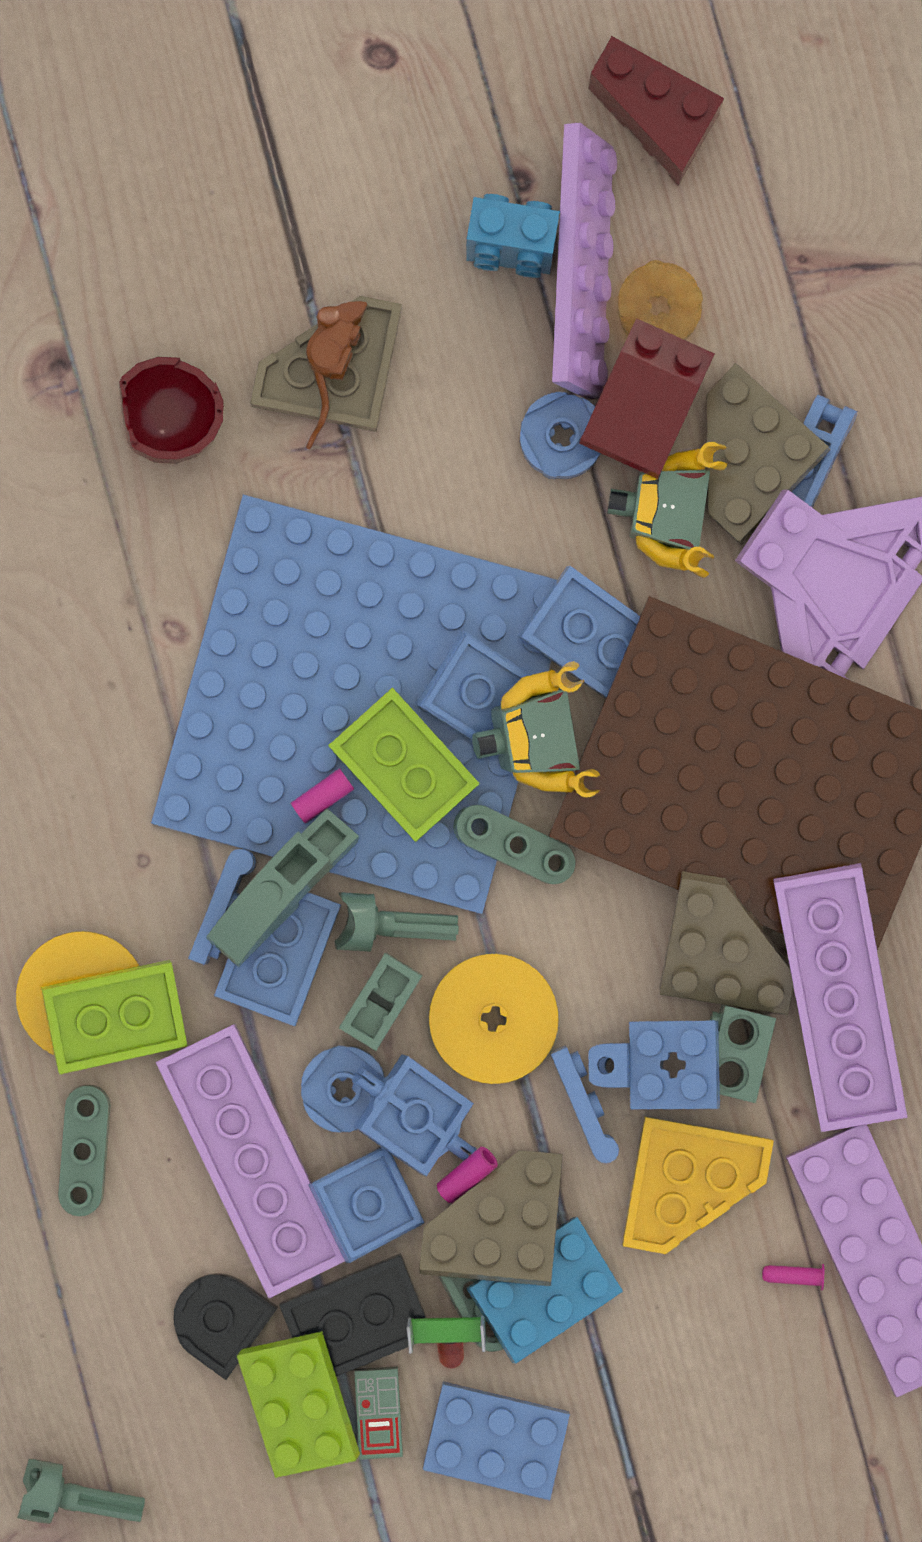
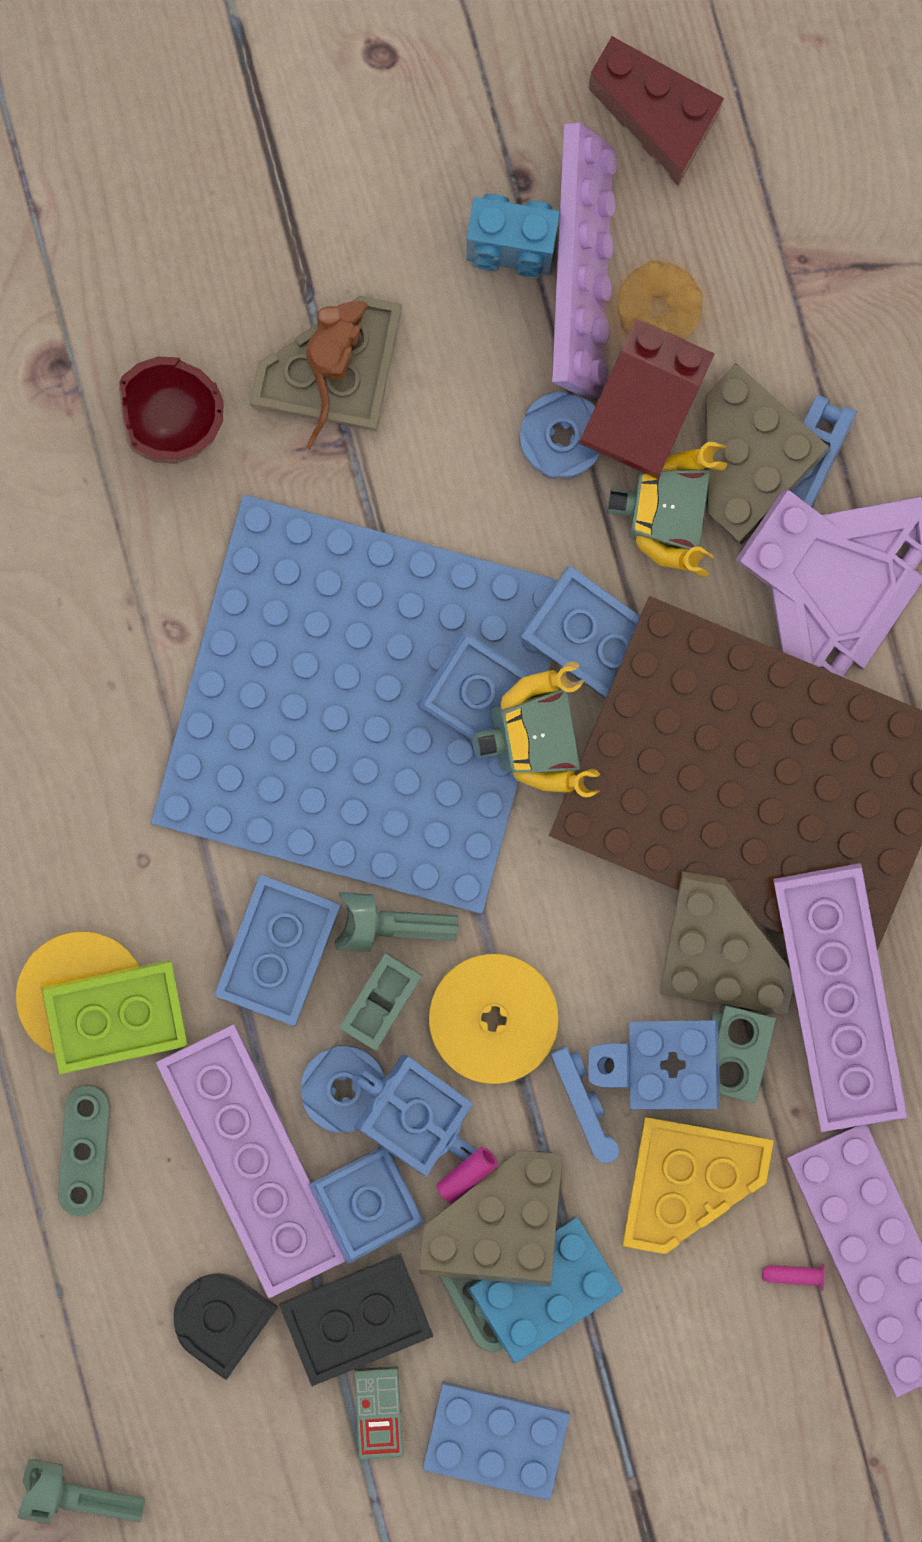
(239, 863): medium blue plate -> none
(281, 885): sand green slope -> none
(298, 1404): lime plate -> none
(322, 796): dark pink axle -> none
(404, 764): lime plate -> none
(449, 1336): bright green piece -> none
(496, 841): sand green plate -> none

